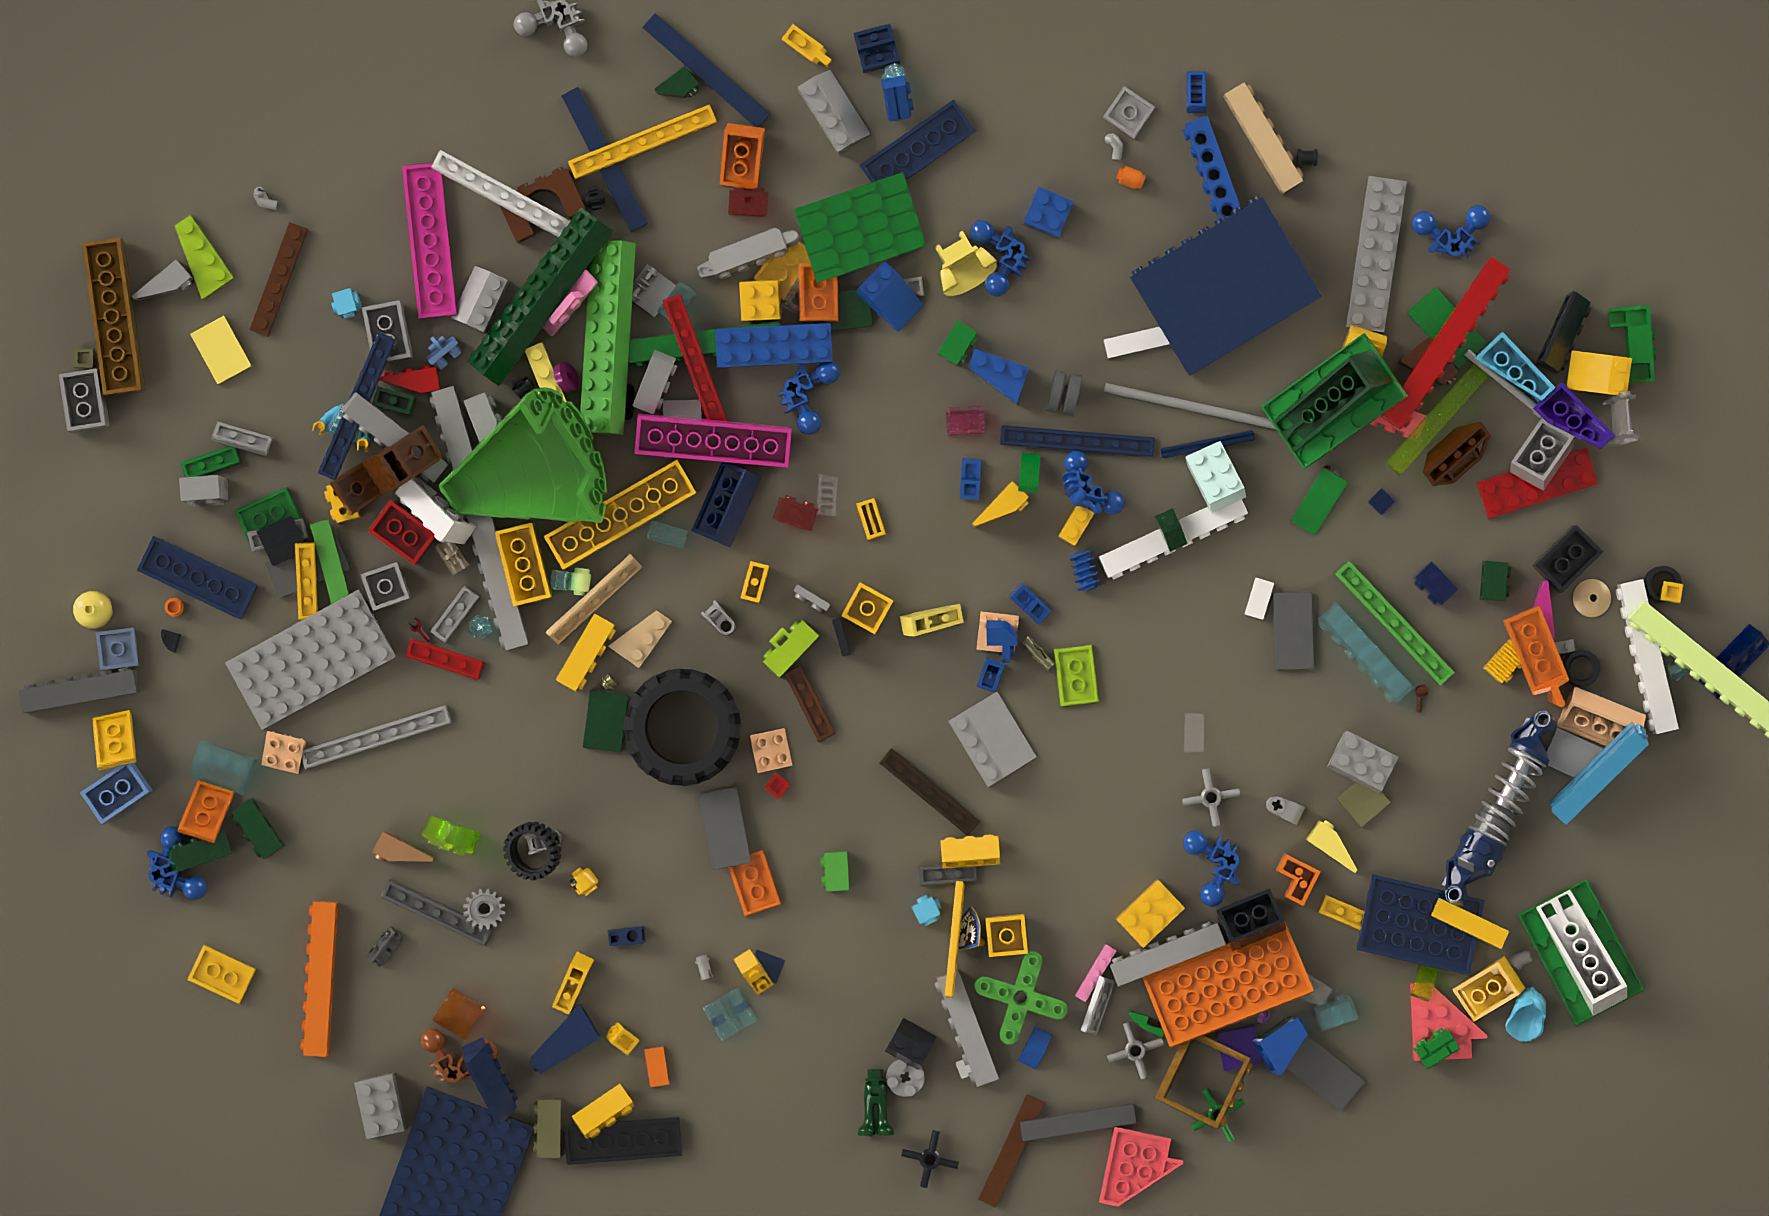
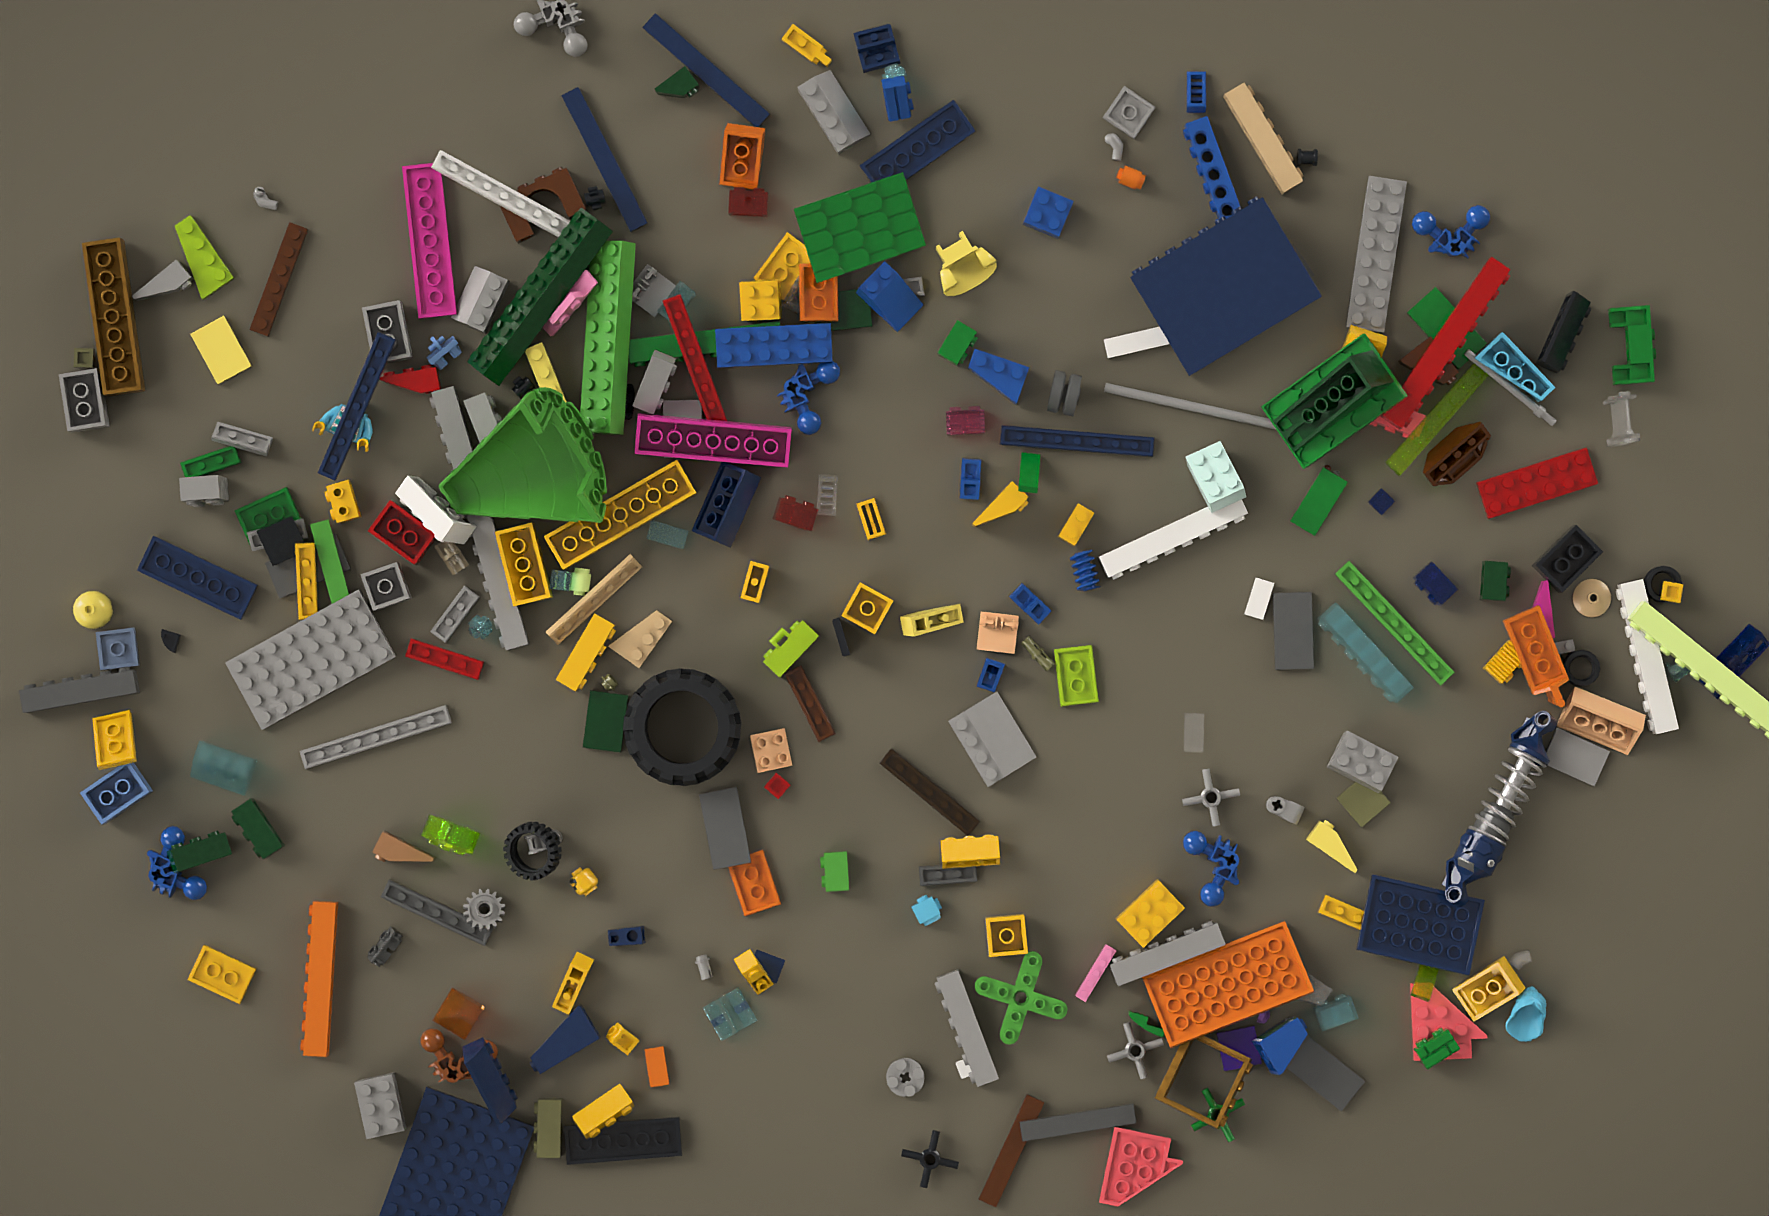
(174, 607): orange plate -> none
(206, 811): orange tile -> none
(283, 752): light nougat hinge -> none
(346, 303): medium azure brick -> none
(384, 429): light grey brick -> none
(386, 470): reddish brown bracket -> none
(394, 401): dark green brick -> none
(417, 628): dark red hand -> none
(566, 376): magenta piece -> none
(642, 142): yellow tile -> none
(718, 618): light grey piece -> none
(748, 253): light grey hinge -> none
(818, 603): light grey plate -> none
(875, 1094): dark green piece -> none
(910, 1044): black slope -> none
(954, 940): yellow tile -> none
(970, 930): shield -> none
(997, 282): blue piece -> none
(1002, 634): blue brick -> none
(1035, 1047): blue slope -> none
(1082, 493): blue piece -> none
(1098, 1005): light grey tile -> none
(1171, 529): dark green slope -> none
(1198, 445): dark blue axle -> none
(1251, 919): black brick -> none
(1302, 877): orange brick -> none
(1420, 691): reddish brown hand -> none
(1469, 923): yellow tile -> none
(1542, 454): light grey brick -> none
(1569, 414): dark purple wedge -> none
(1581, 952): piece -> none
(1598, 373): yellow slope -> none
(1599, 772): dark azure brick -> none

